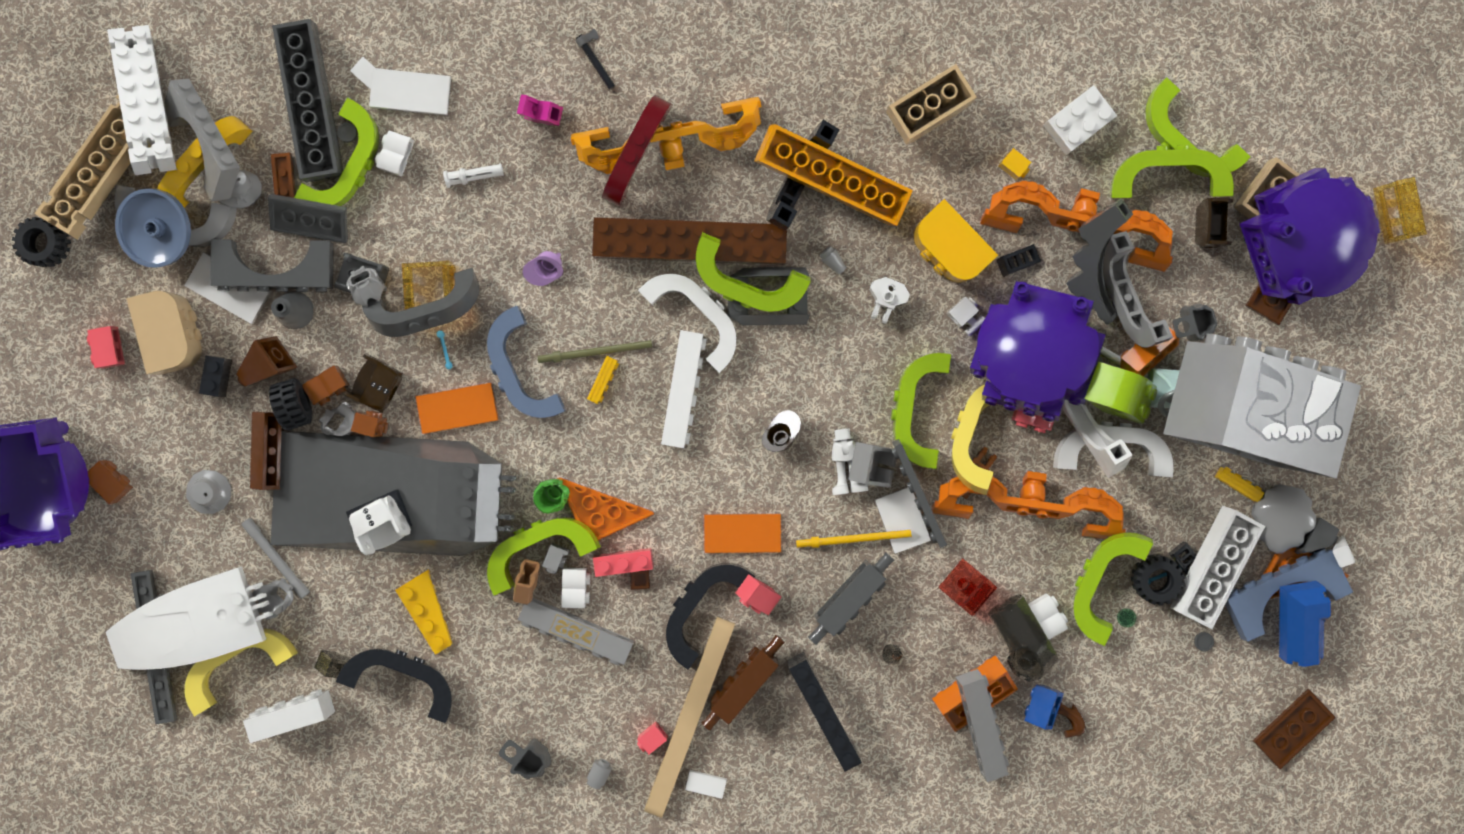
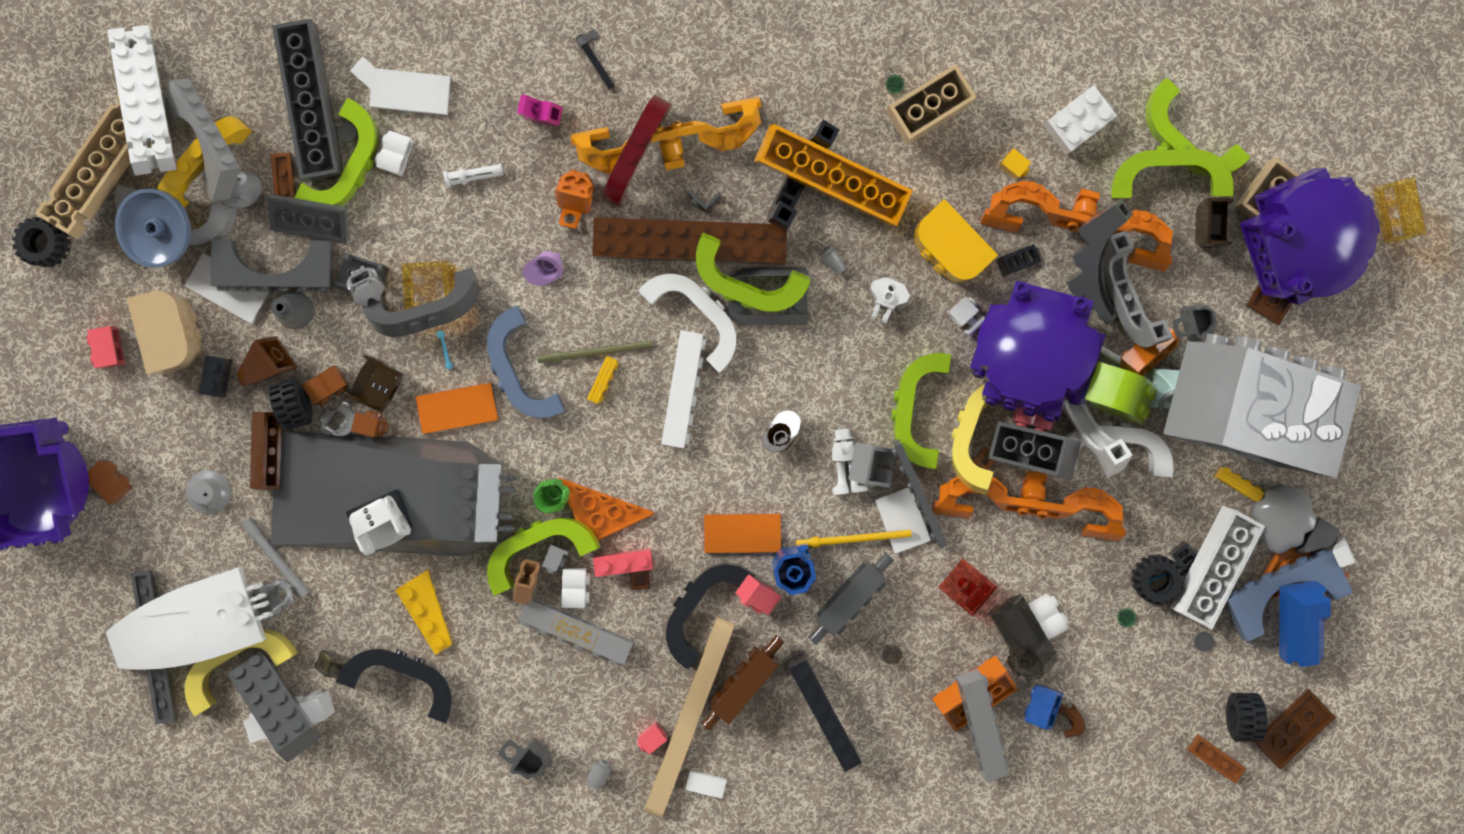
(274, 706): none -> dark grey brick
(574, 196): none -> orange piece
(698, 203): none -> dark grey bracket
(794, 569): none -> blue brick
(894, 84): none -> clear green piece
(1035, 450): none -> dark grey brick
(1115, 545): lime arch -> none
(1216, 759): none -> dark orange plate
(1246, 717): none -> black tyre

